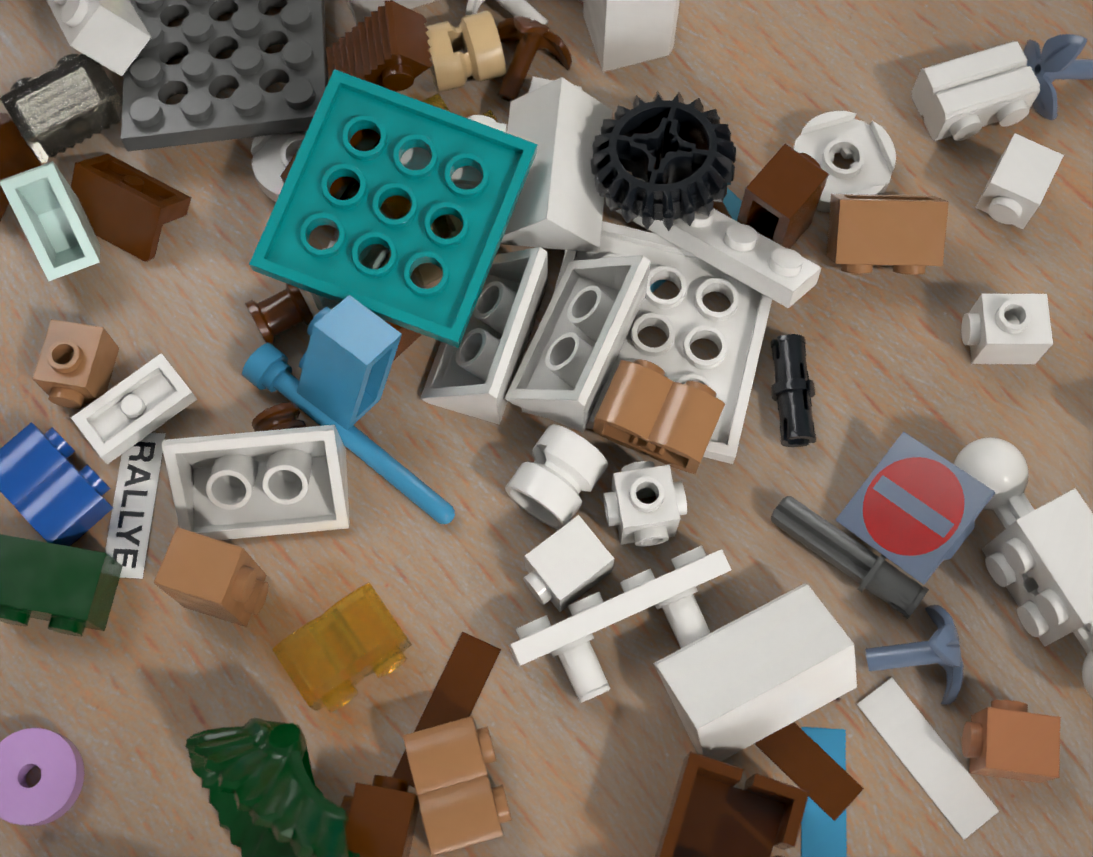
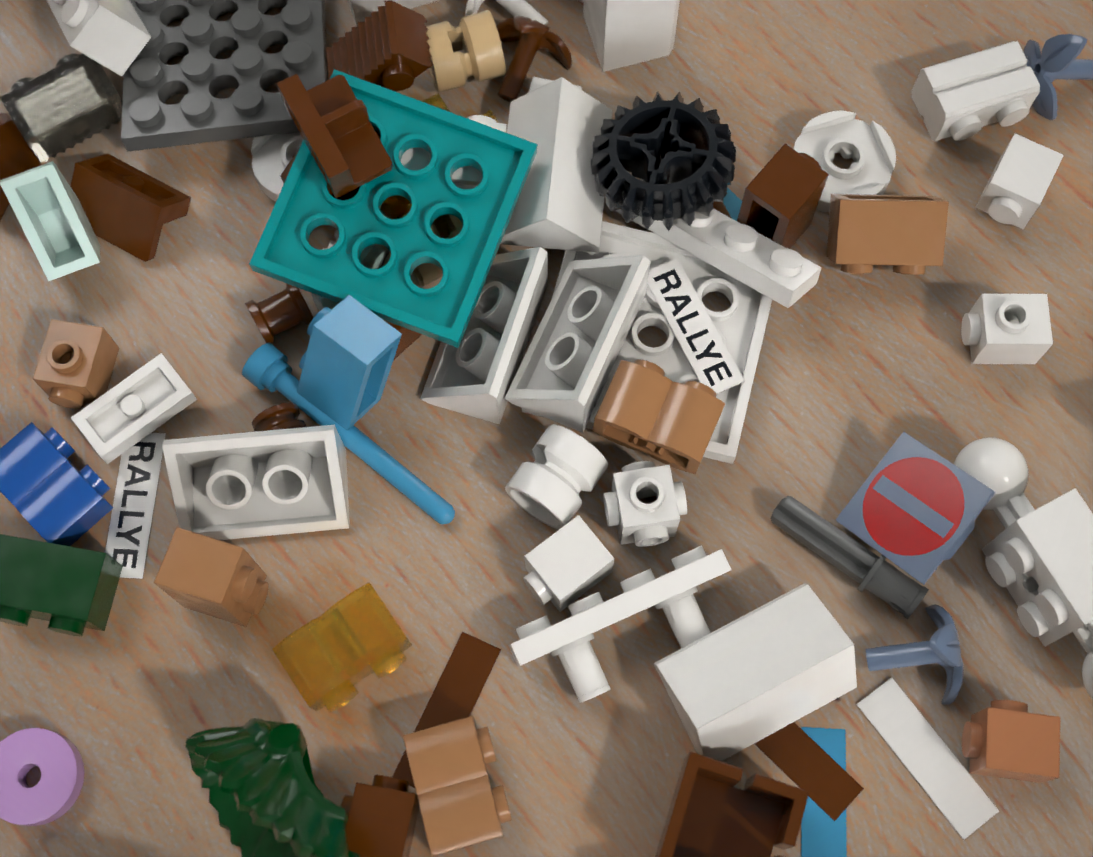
(336, 132): none -> reddish brown panel
(693, 327): none -> white sticker
(793, 390): black pin -> none

